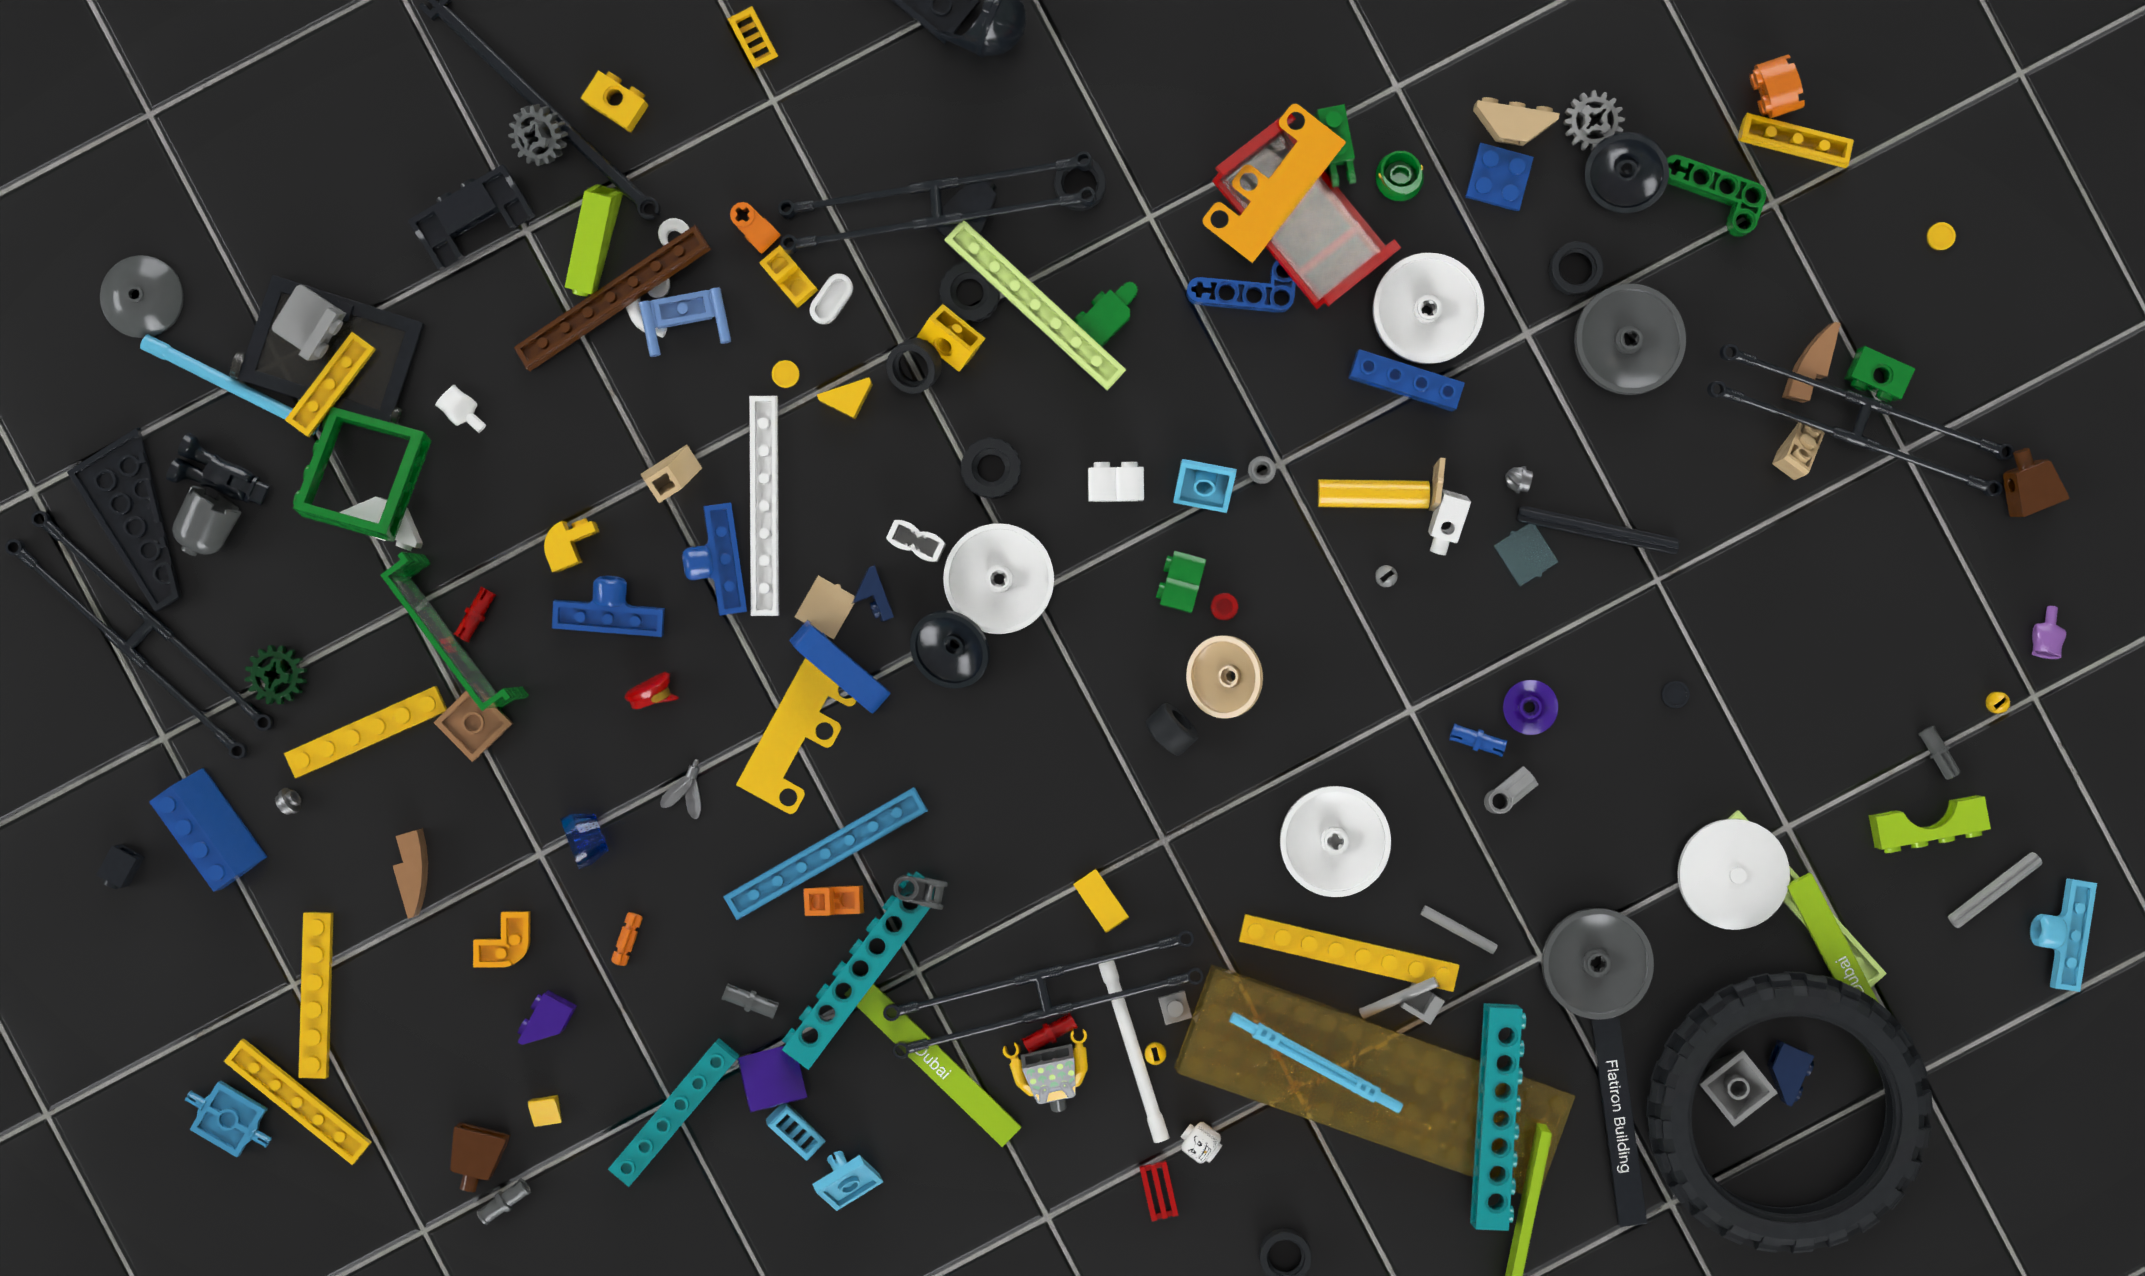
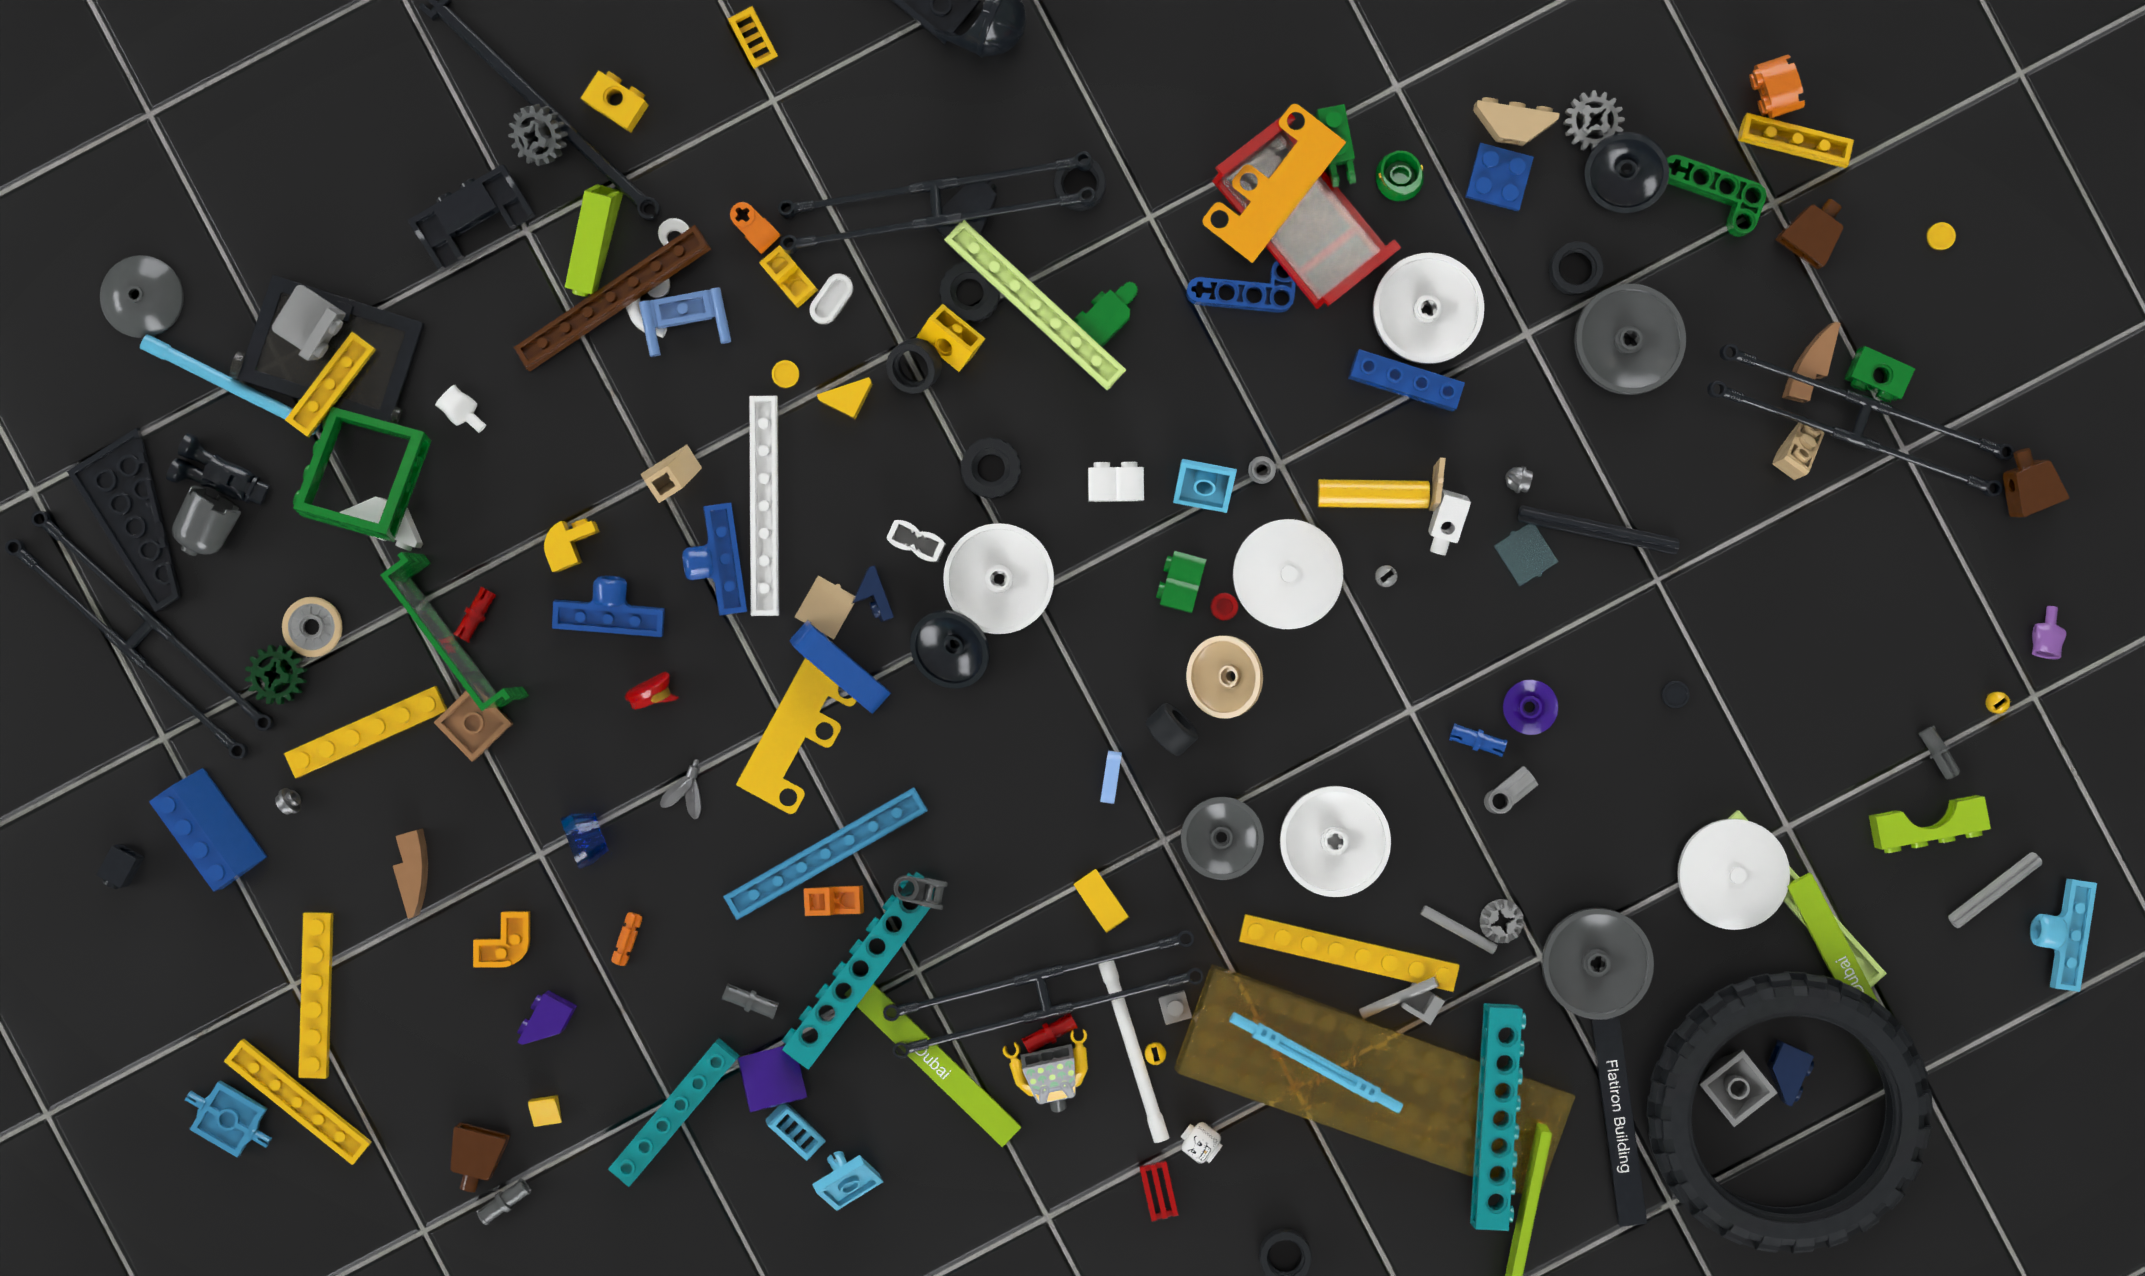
(329, 626): none -> wheel
(1110, 777): none -> light blue beam
(1226, 858): none -> dark grey dish
(1287, 574): none -> white dish
(1490, 915): none -> light grey gear
(1813, 233): none -> reddish brown torso

